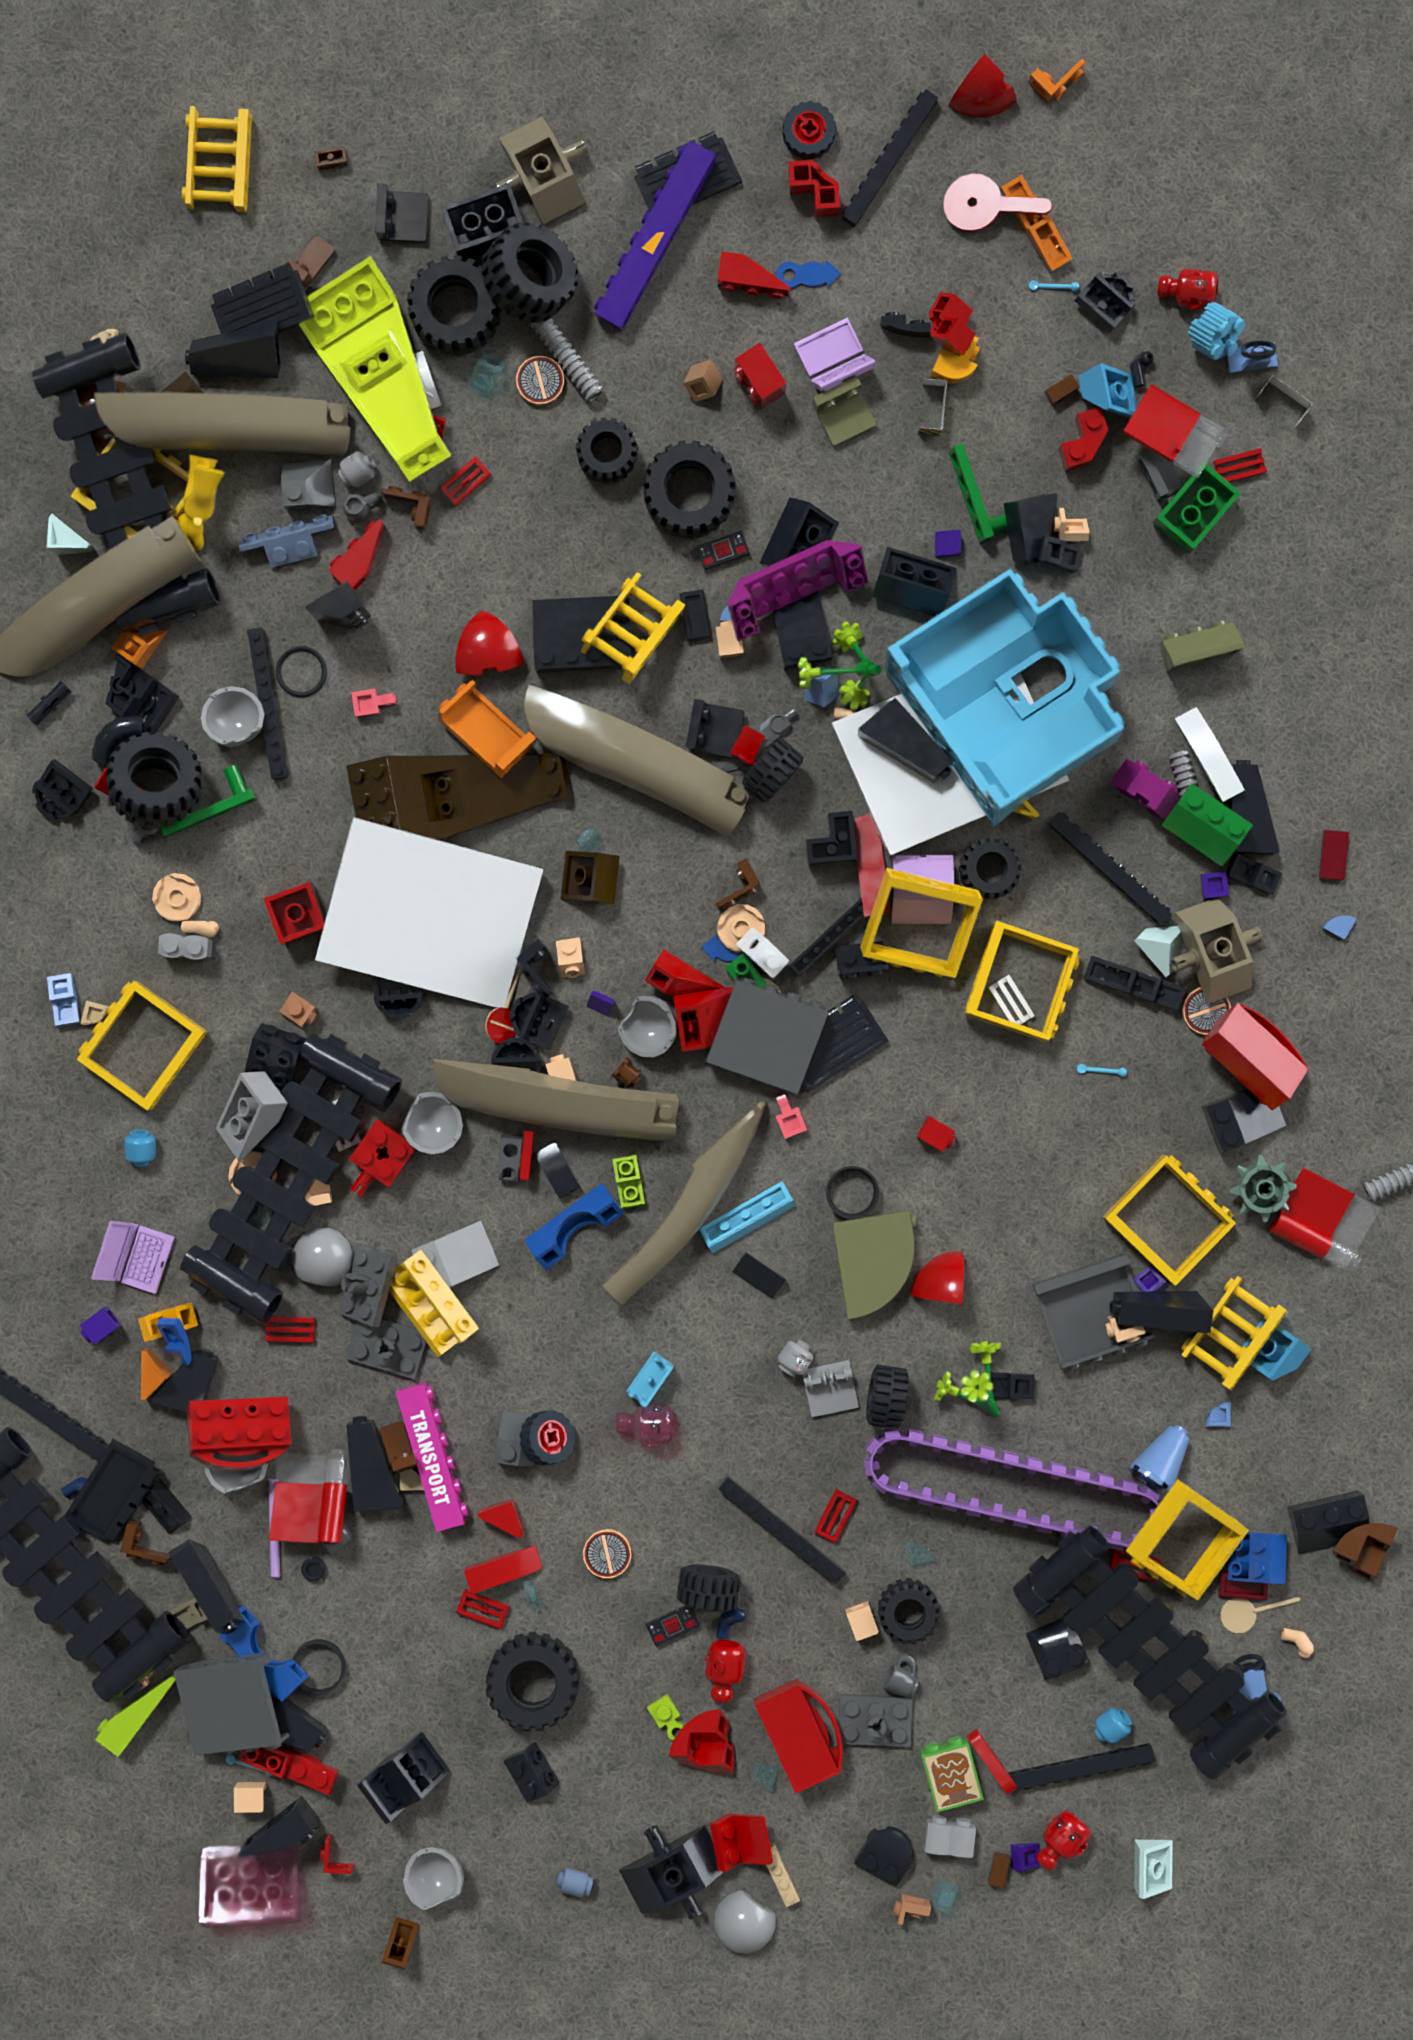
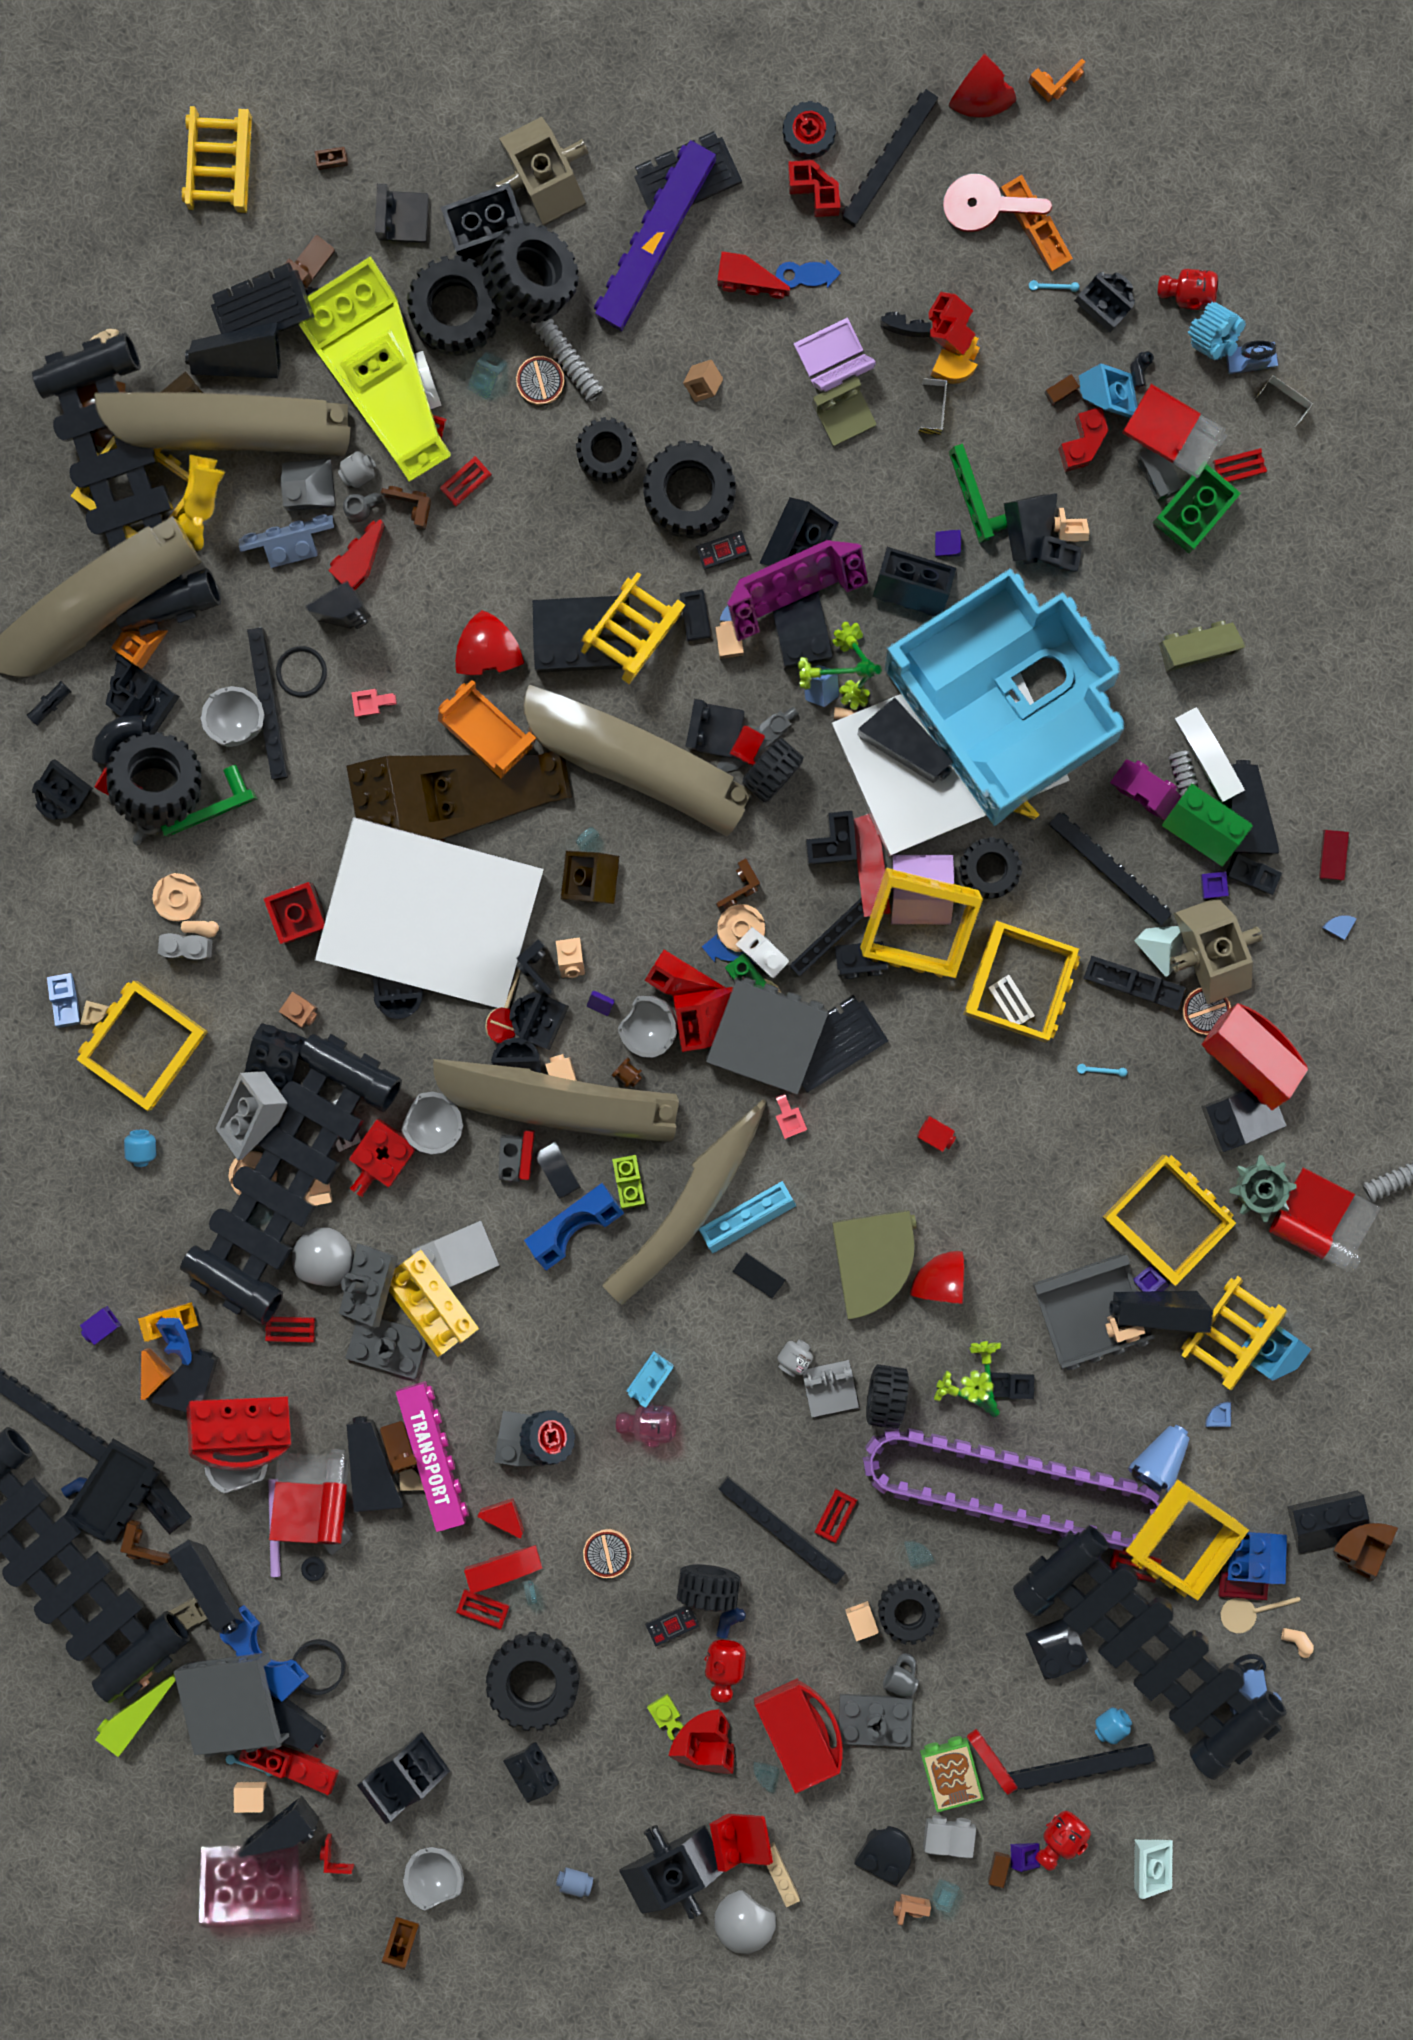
(64, 540): light aqua slope -> none
(145, 1261): lavender piece -> none
(760, 376): red brick -> none
(860, 1214): black tyre -> none

